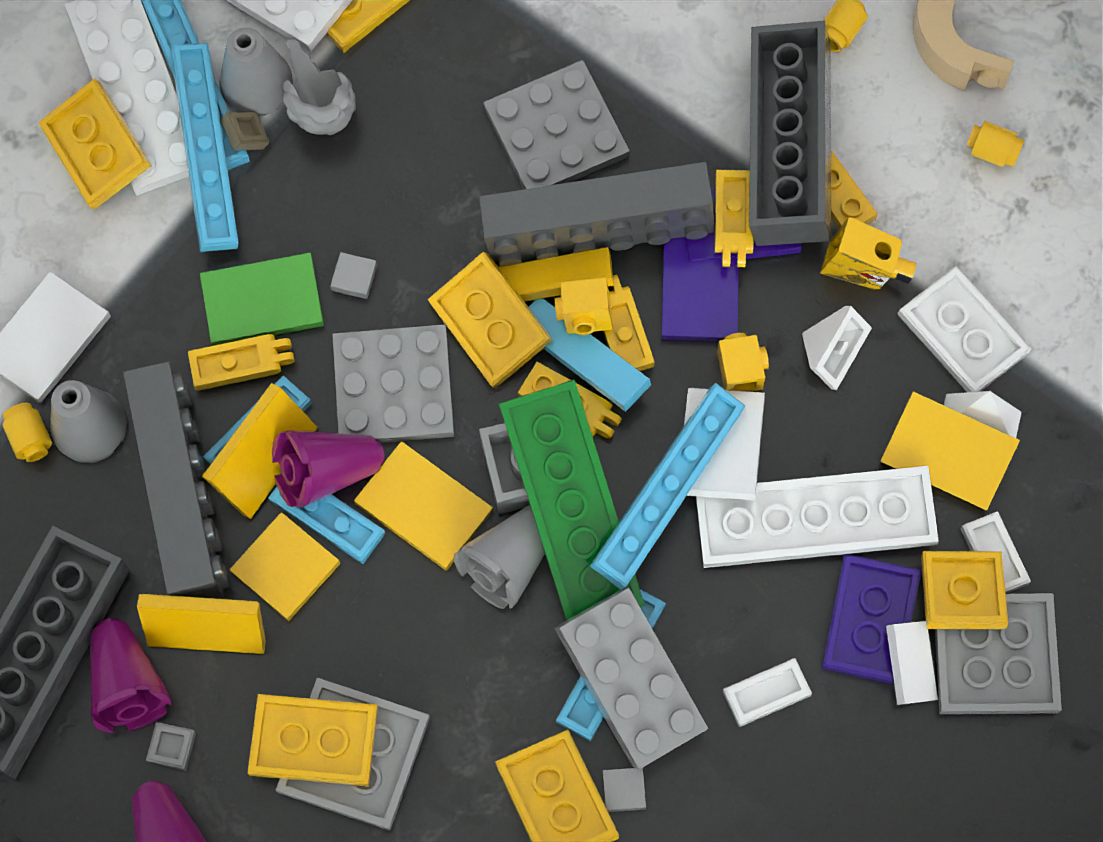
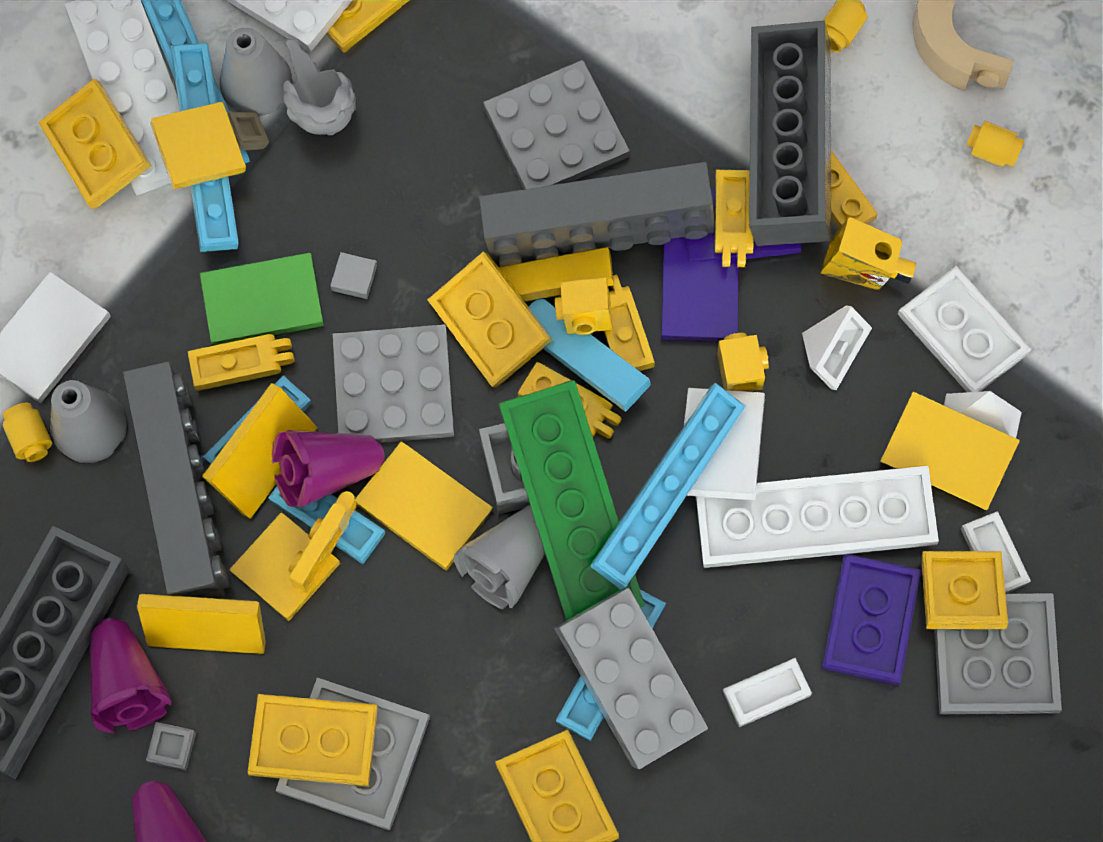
(197, 145): none -> yellow tile
(324, 537): none -> yellow hinge
(624, 789): light grey tile -> none
(911, 662): white tile -> none

